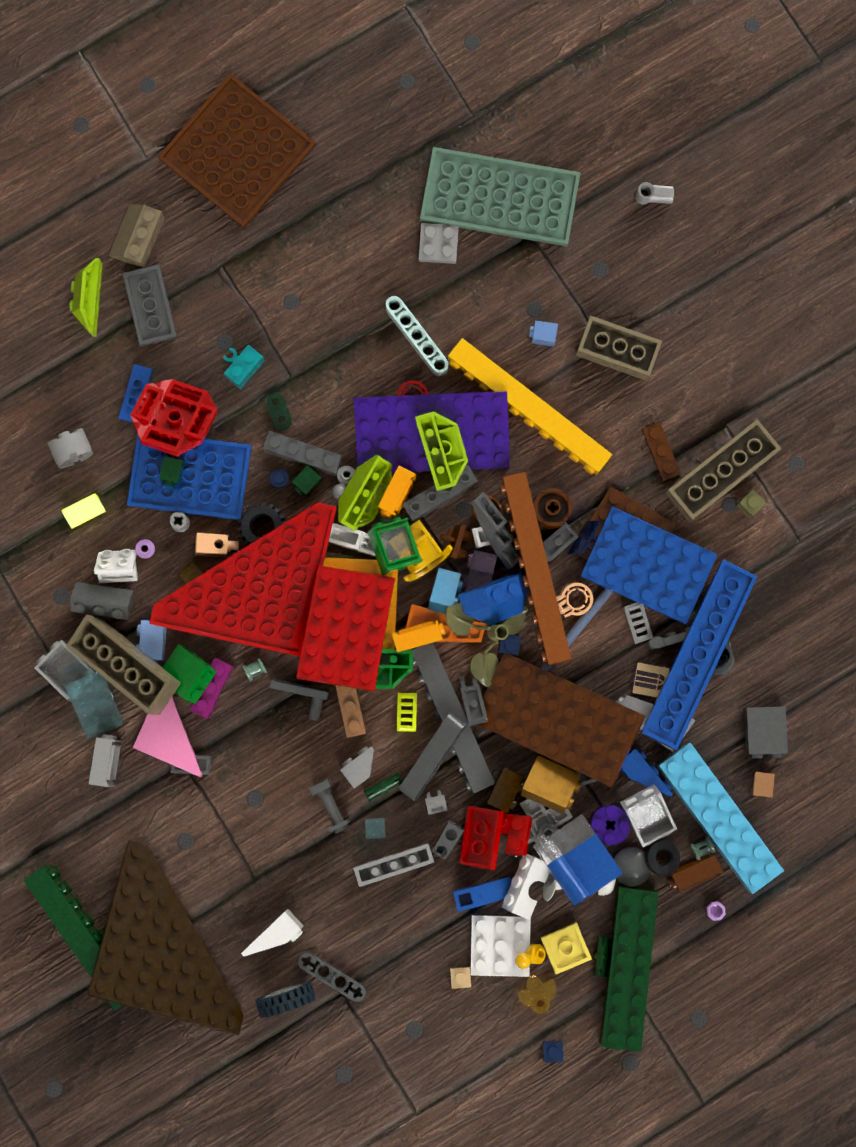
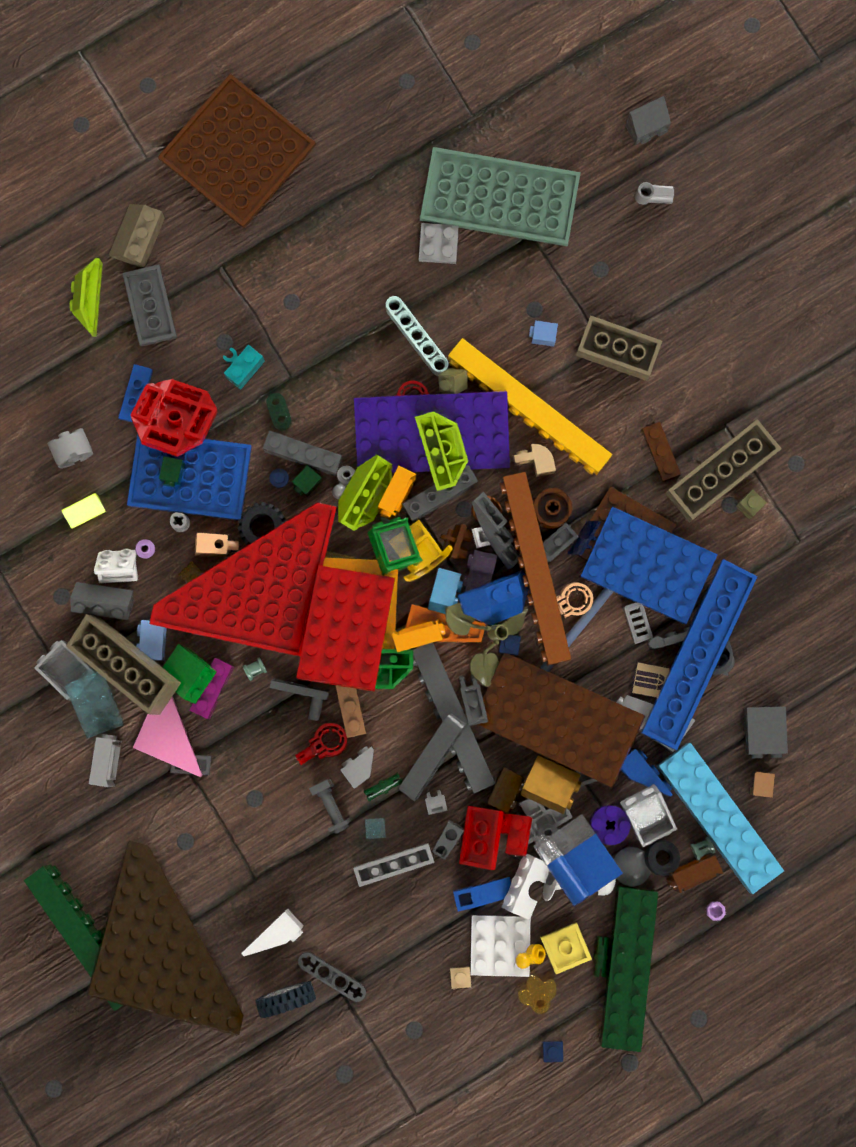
(324, 751): none -> red pin
(350, 539): white slope -> none
(406, 728): neon yellow slope -> none
(453, 381): none -> olive brick
(541, 459): none -> tan brick
(648, 121): none -> dark grey slope

